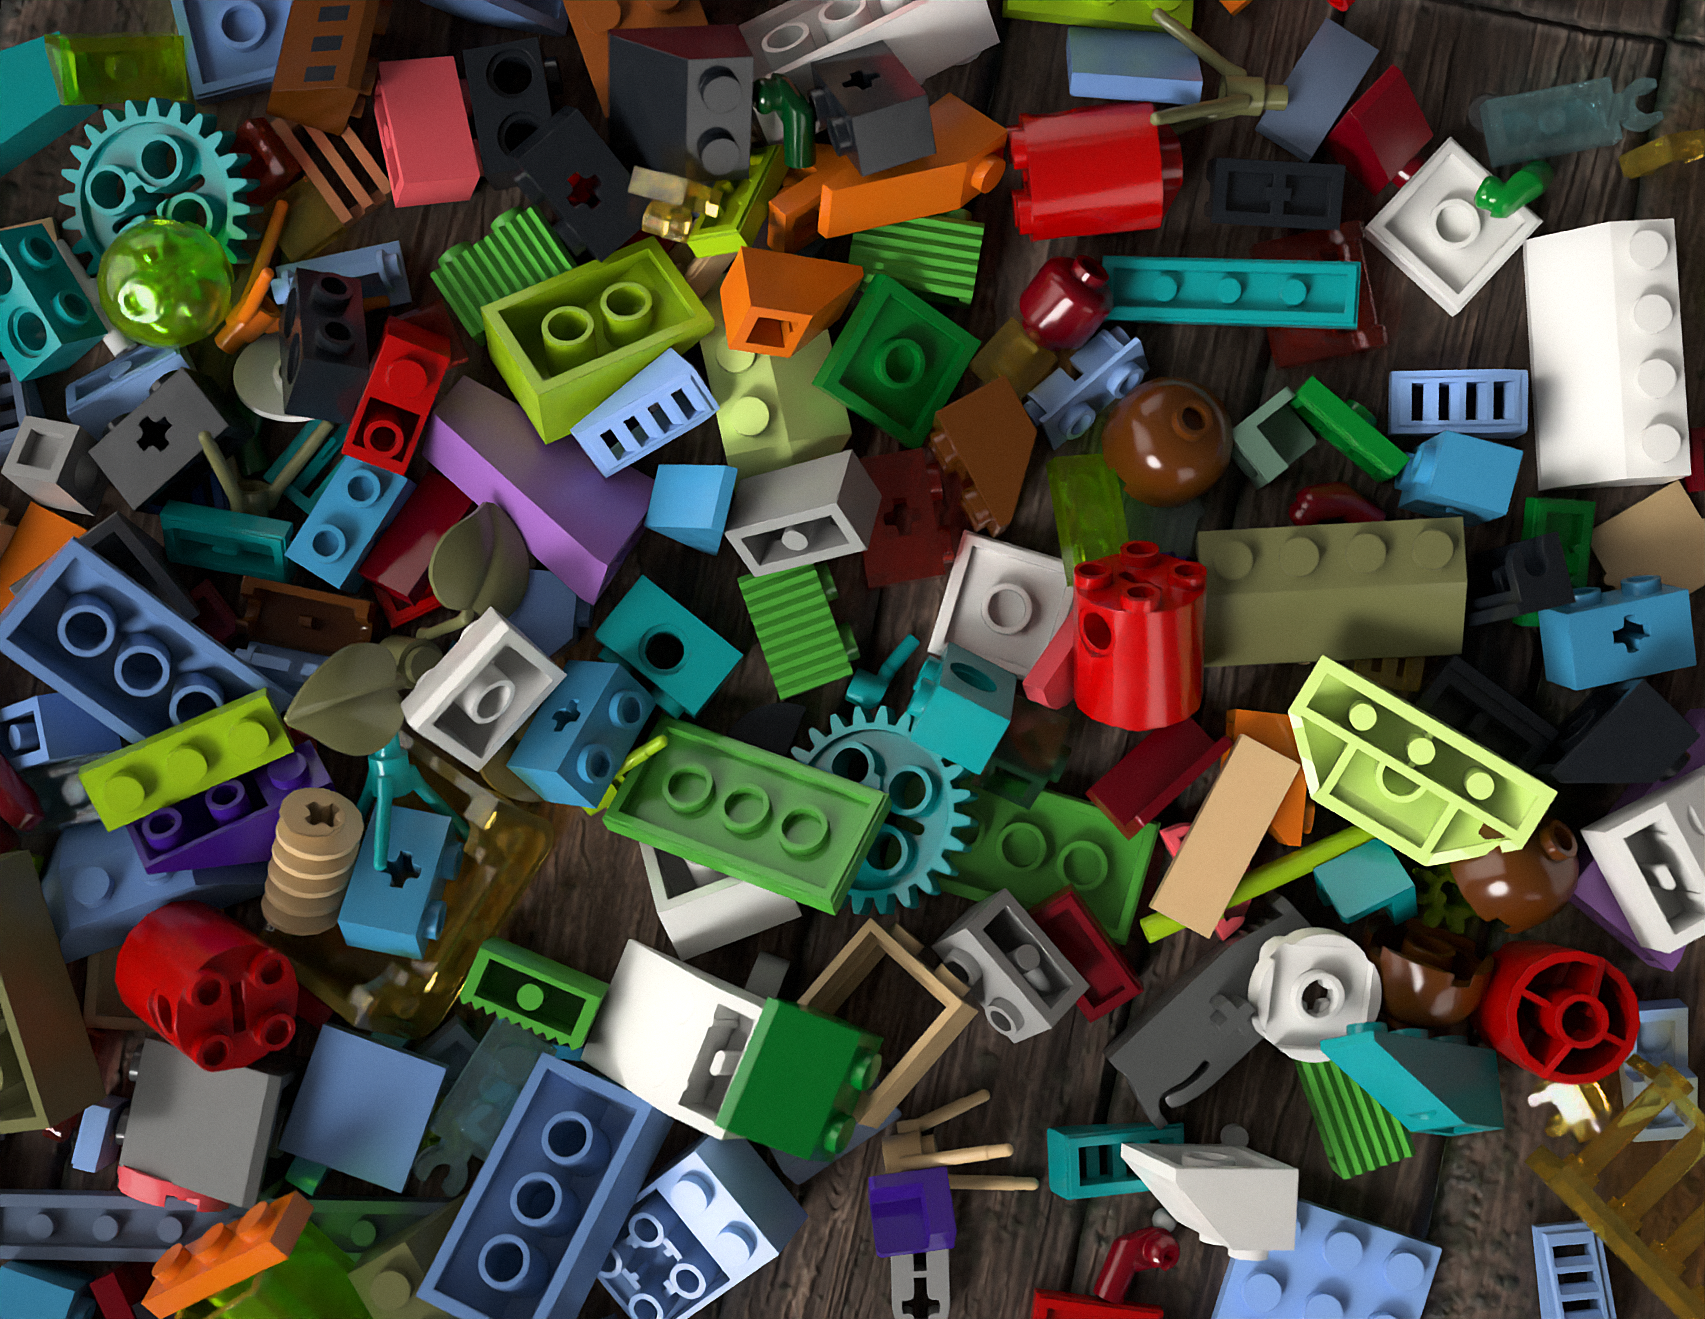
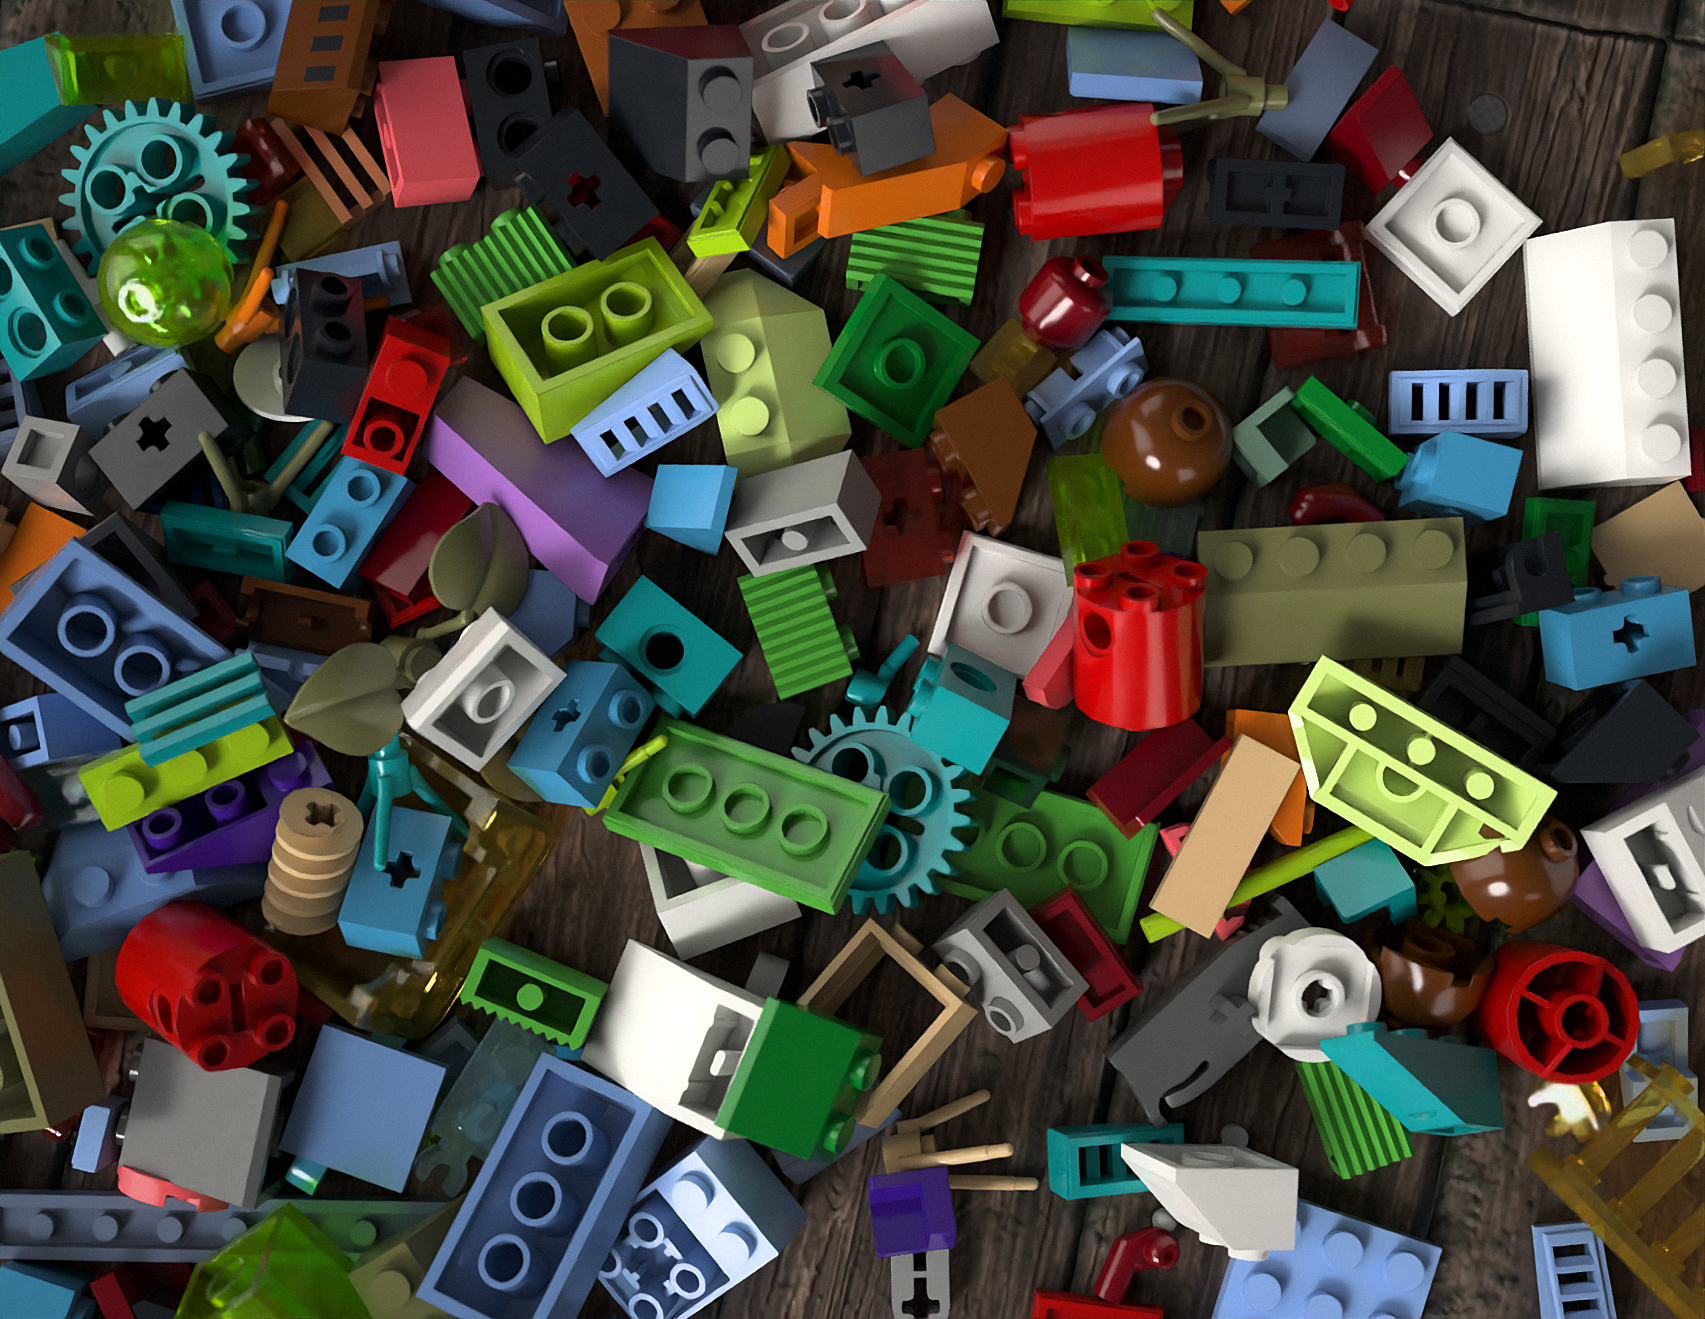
(198, 700): none -> teal tile
(227, 1254): orange plate -> none
(672, 202): clear yellow tile -> none
(783, 300): orange slope -> none
(795, 113): dark green arm -> none
(1507, 198): green arm -> none
(1563, 119): clear light blue plate -> none

